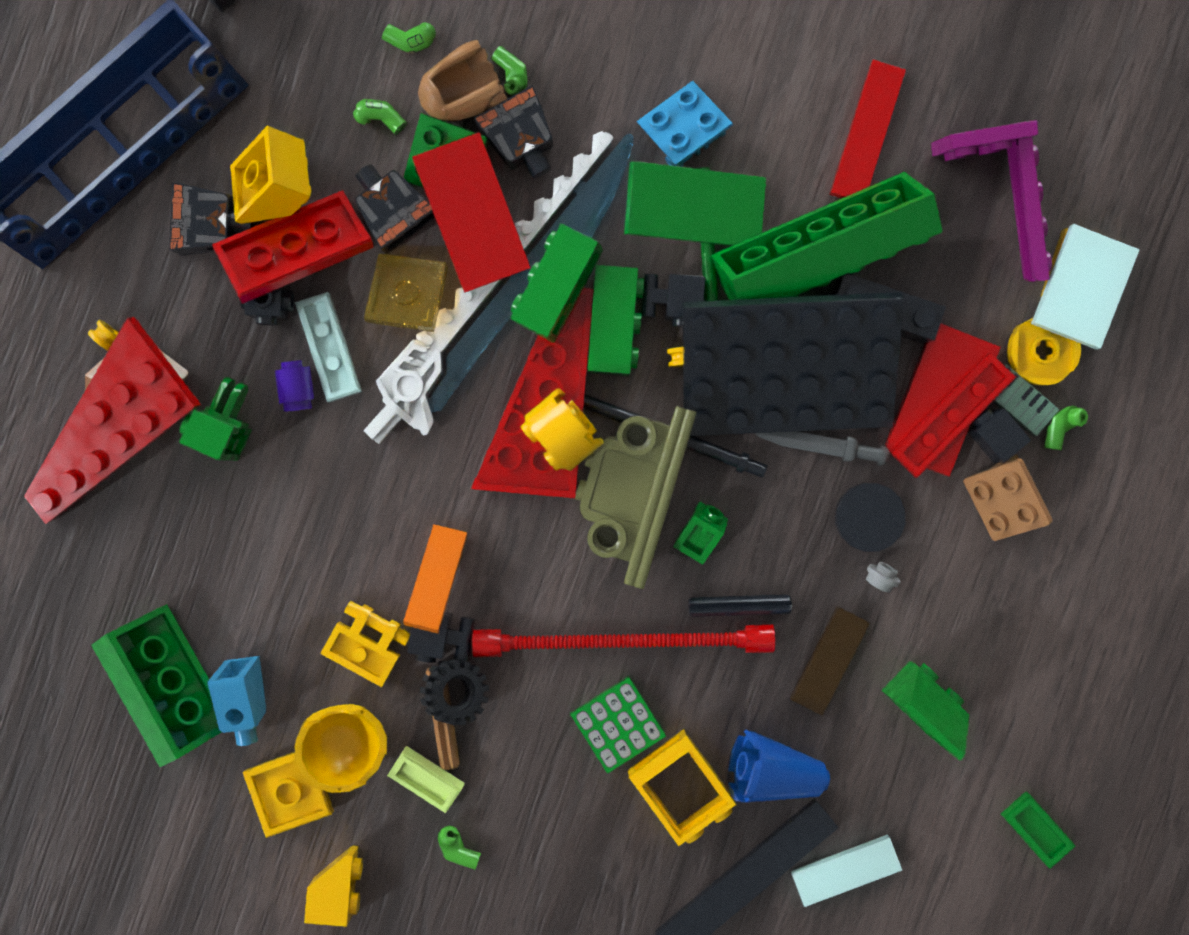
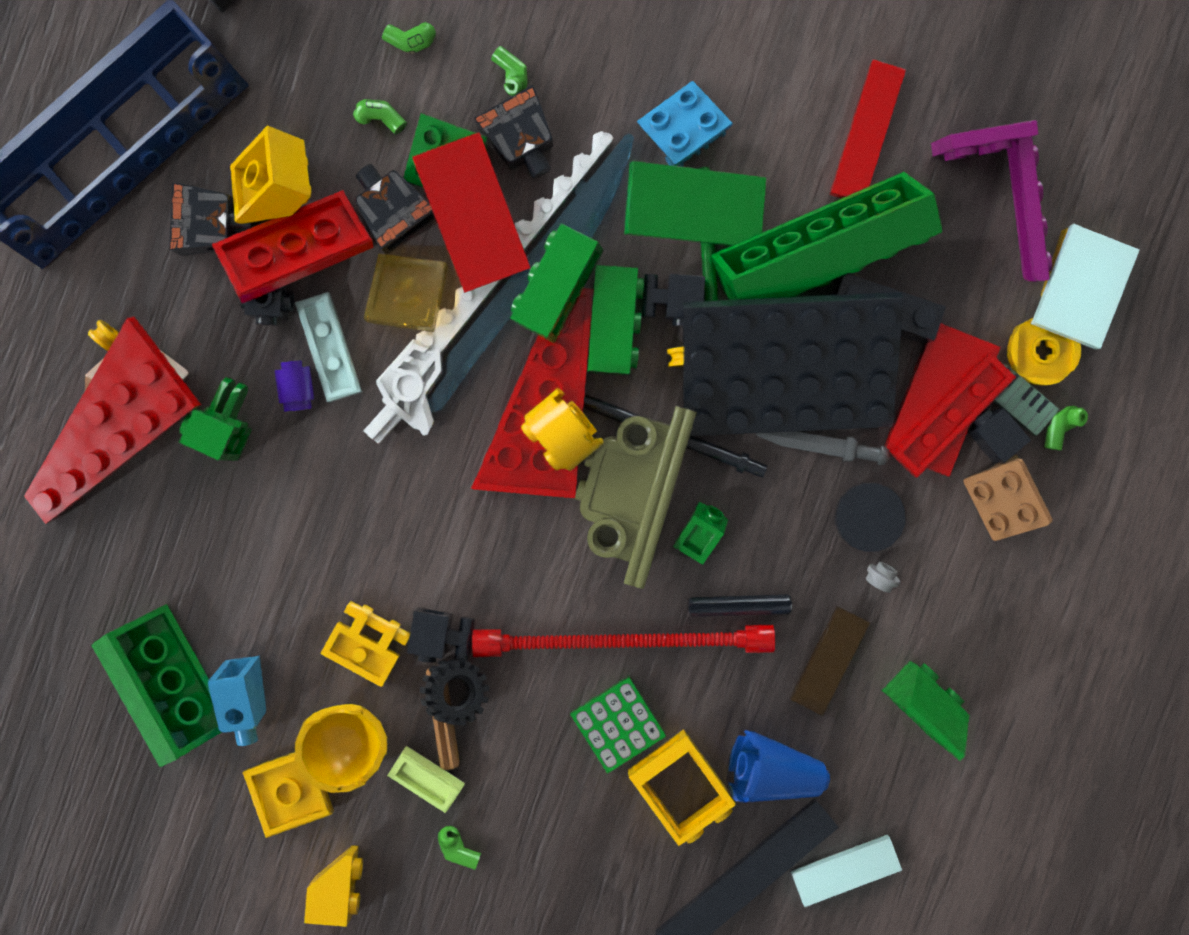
(435, 579): orange tile -> none
(461, 85): medium nougat hair -> none
(1038, 830): green tile -> none

